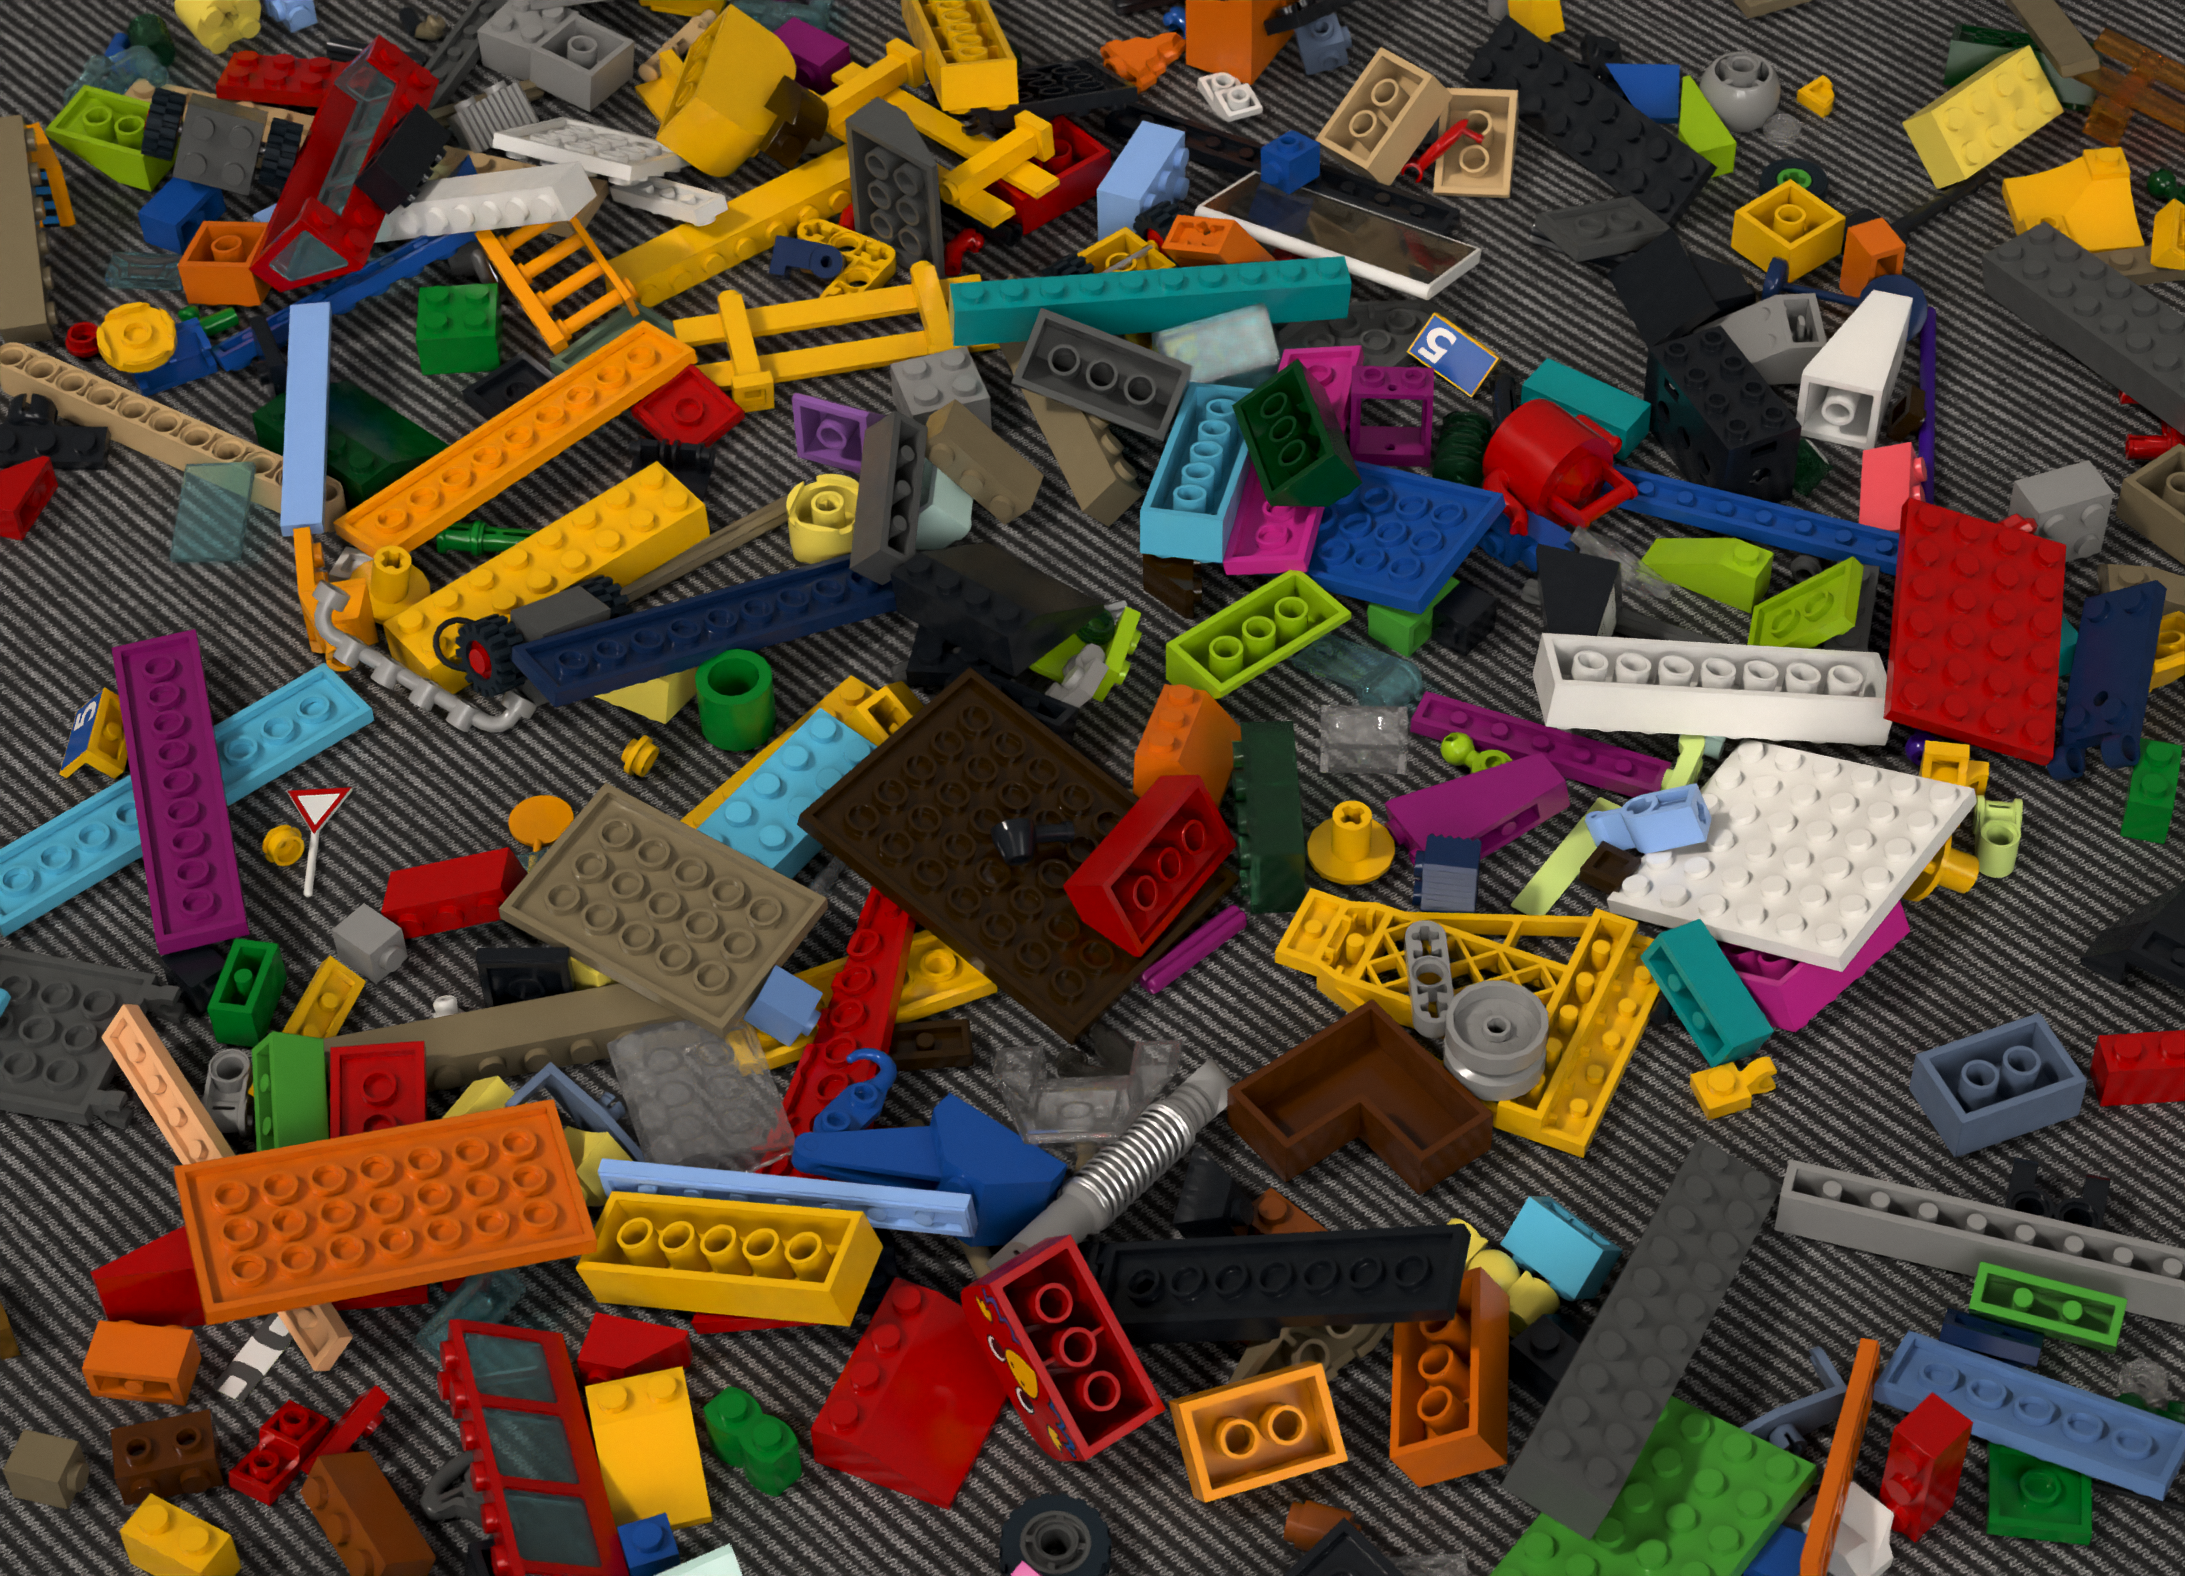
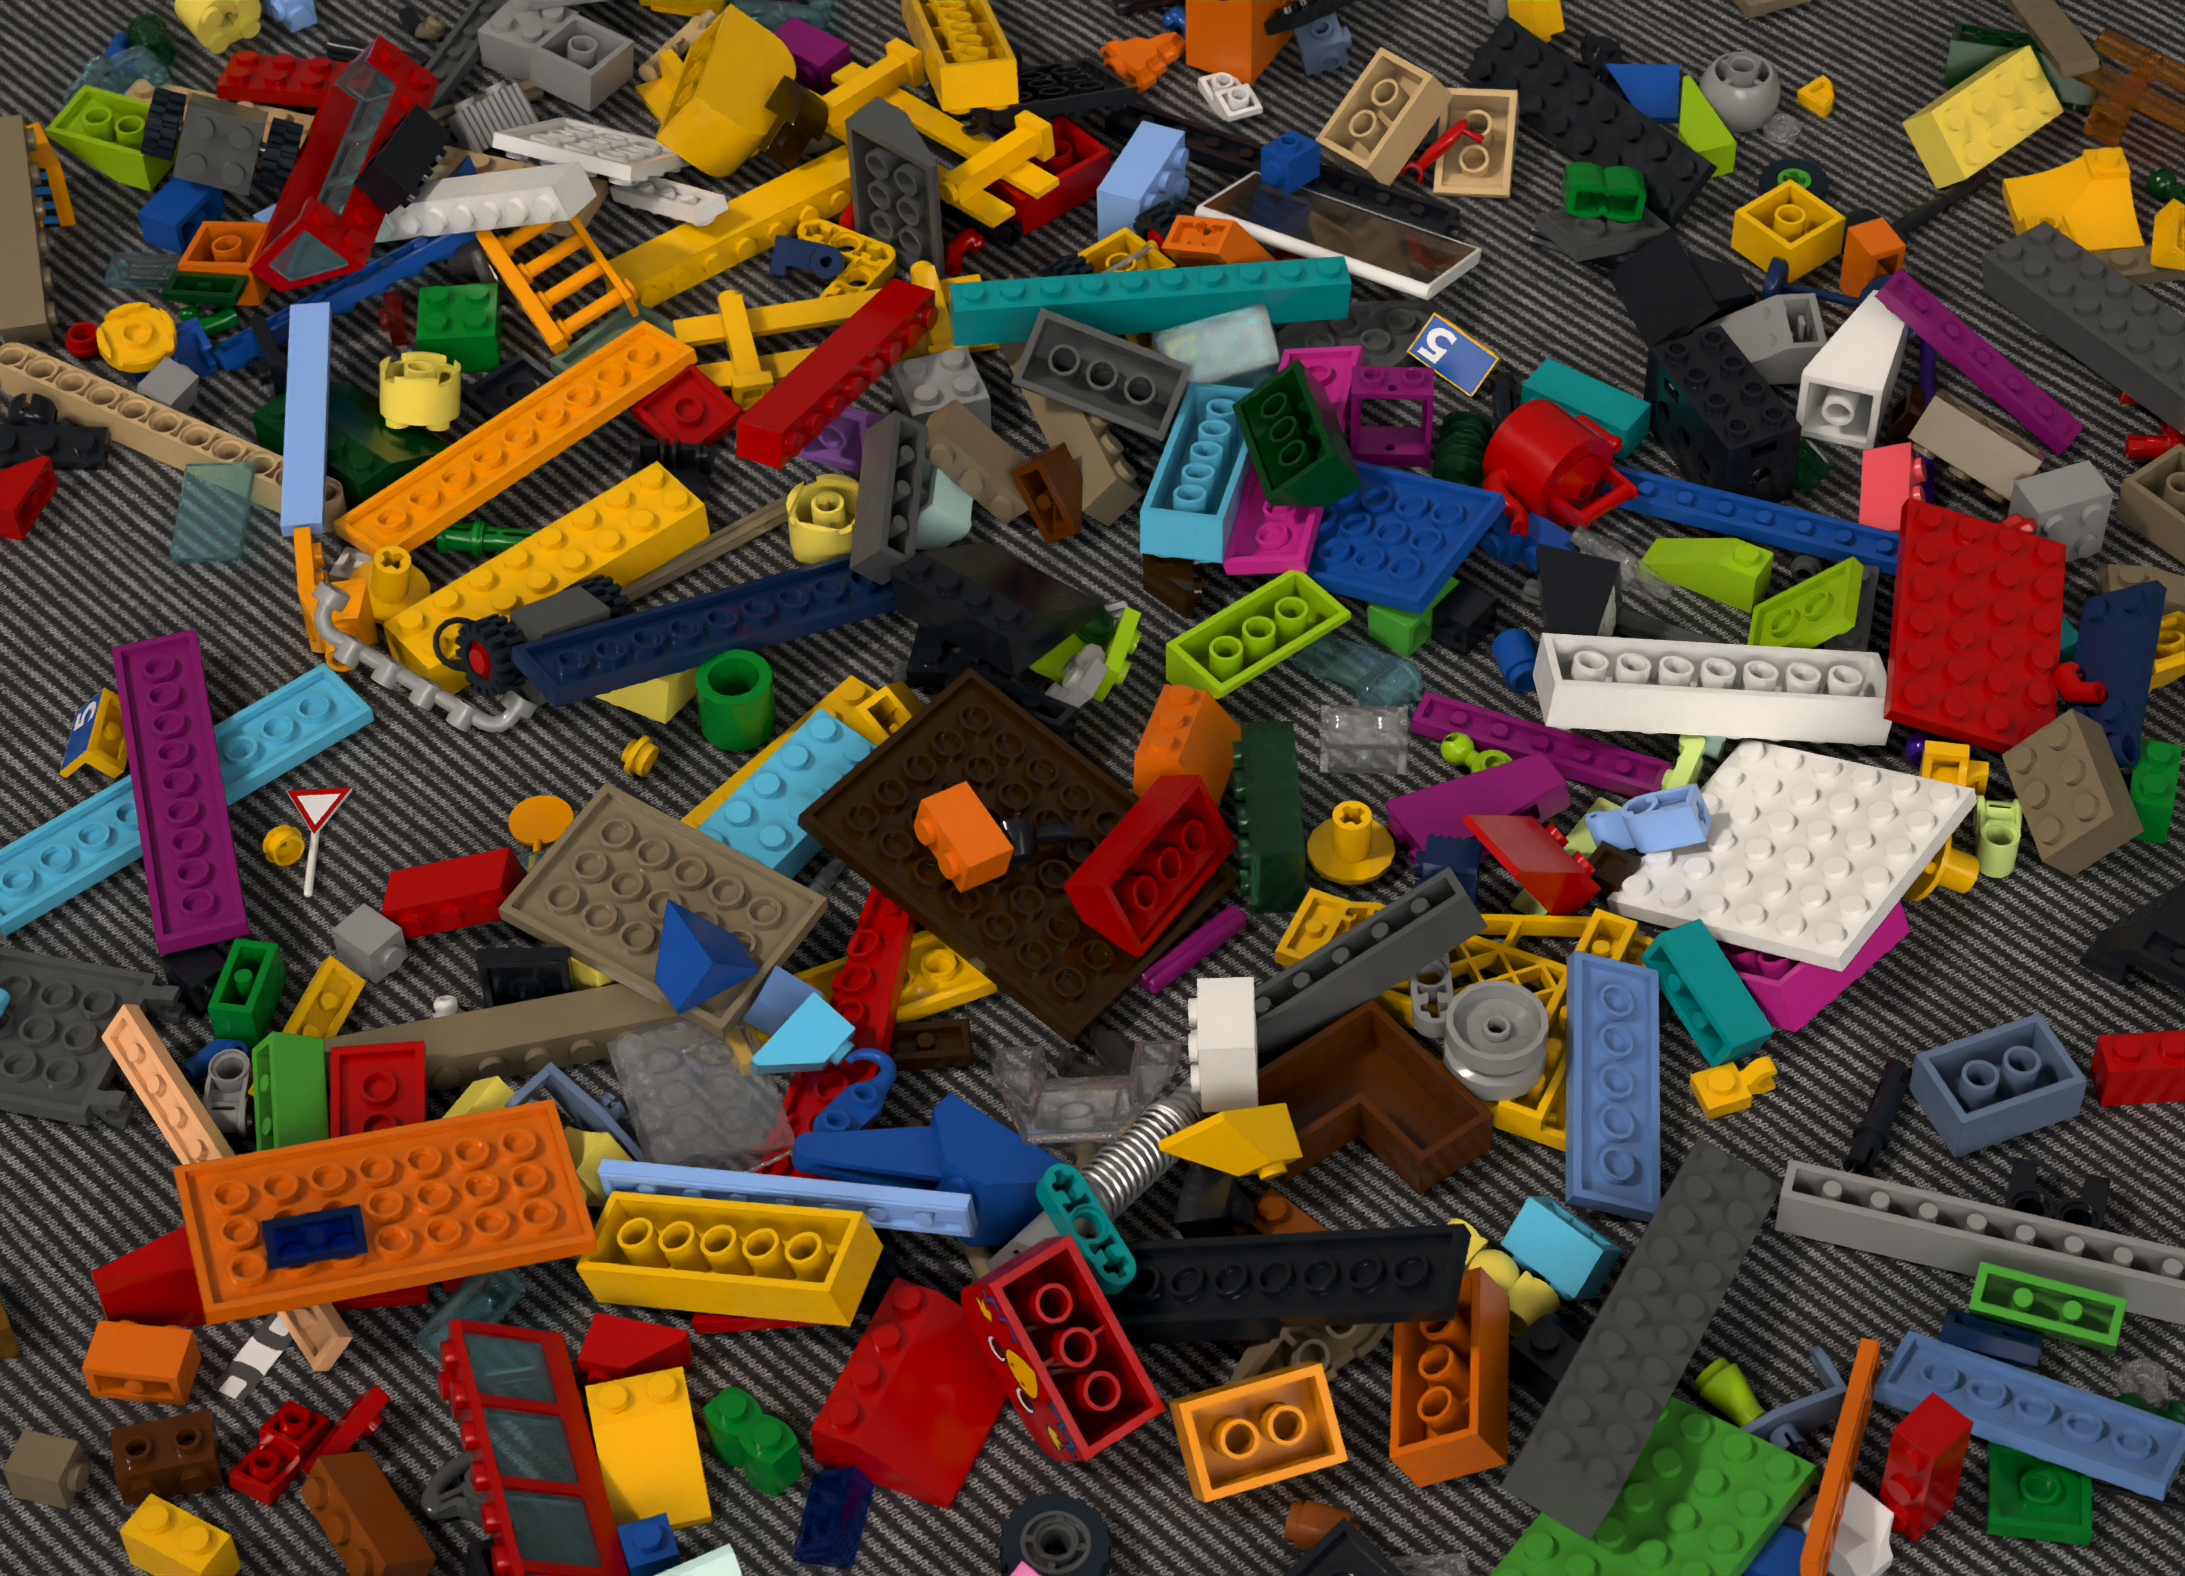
(171, 385): none -> light grey brick
(197, 1065): none -> blue arm
(205, 289): none -> dark green slope
(314, 1237): none -> clear blue slope
(393, 318): none -> clear red plate
(420, 391): none -> light yellow brick
(697, 959): none -> blue slope
(806, 1040): none -> medium azure slope
(833, 1518): none -> clear blue slope
(835, 374): none -> red brick
(962, 837): none -> orange brick
(1051, 492): none -> reddish brown slope
(1089, 1208): none -> teal beam
(1224, 1043): none -> white brick
(1240, 1141): none -> yellow slope
(1363, 963): none -> dark grey brick
(1516, 658): none -> blue brick
(1537, 860): none -> red slope
(1610, 192): none -> green brick
(1612, 1087): none -> medium blue plate
(1729, 1392): none -> lime cone
(1873, 1132): none -> black pin
(1975, 445): none -> dark tan brick
(1979, 361): none -> magenta plate
(2072, 792): none -> dark tan brick
(2073, 689): none -> red arm

